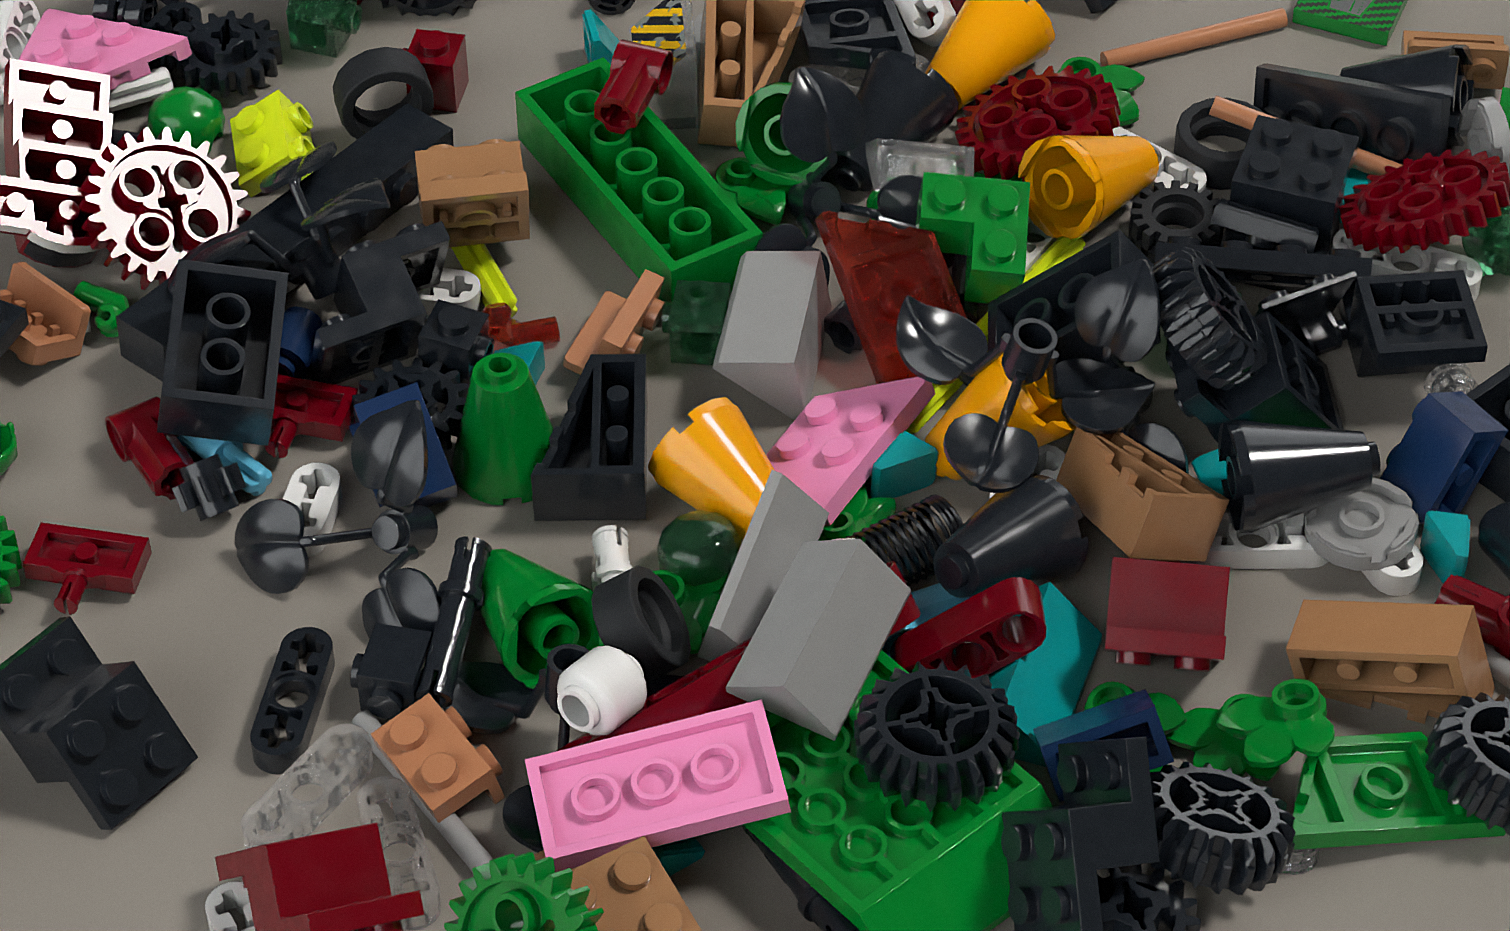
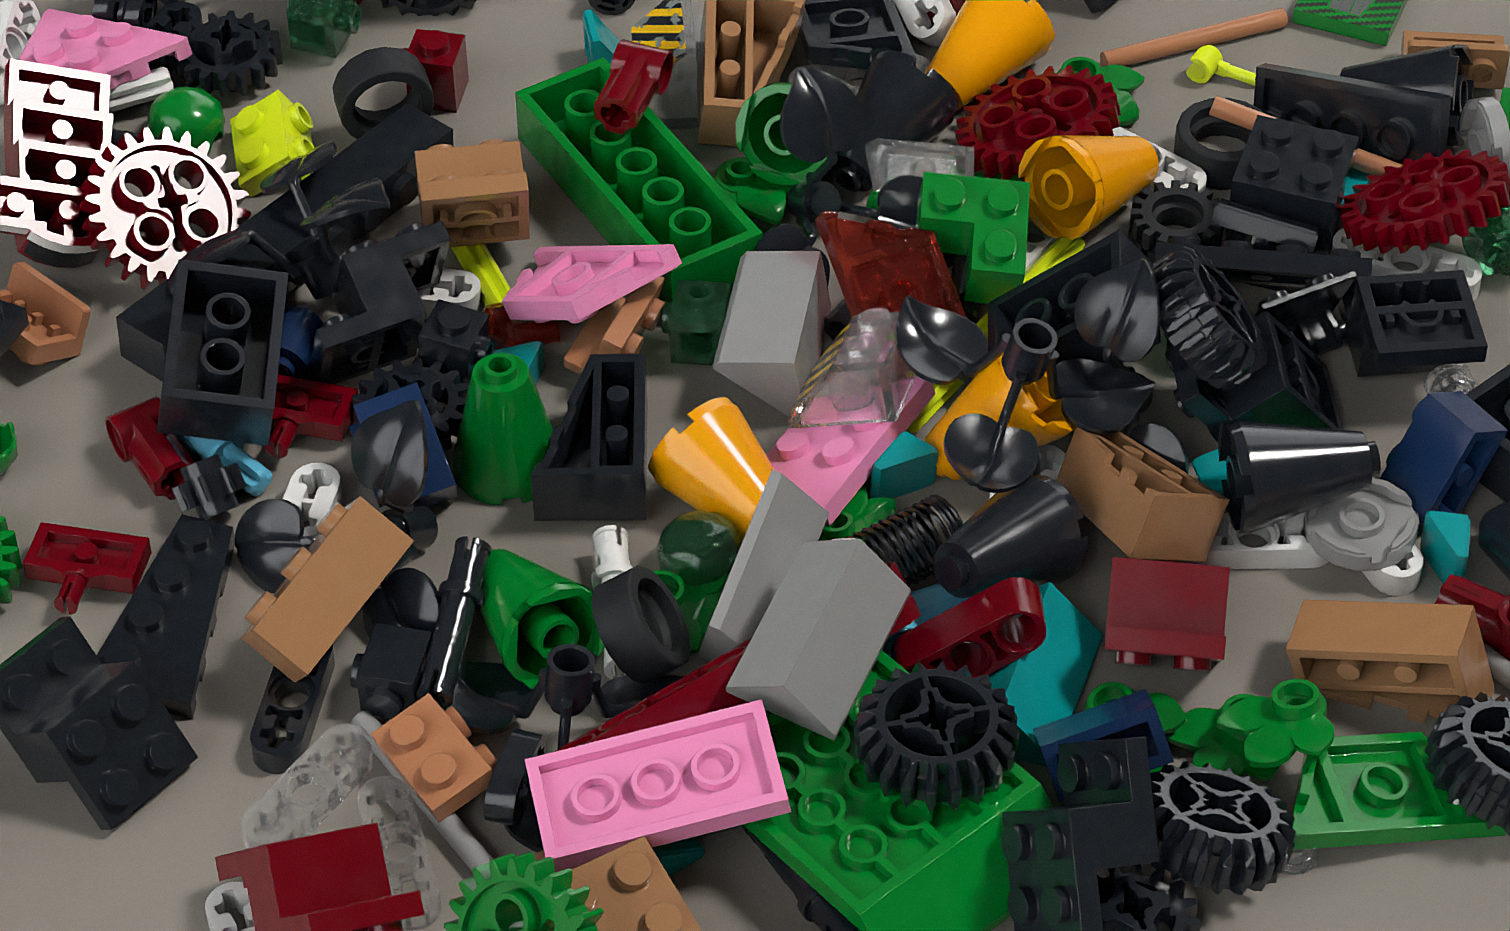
(104, 303): green arm -> none
(175, 612): none -> black wing
(324, 587): none -> medium nougat wedge
(509, 783): none -> black beam
(582, 279): none -> bright pink wing
(601, 690): white head -> none
(856, 377): none -> clear slope
(1209, 61): none -> neon yellow hand

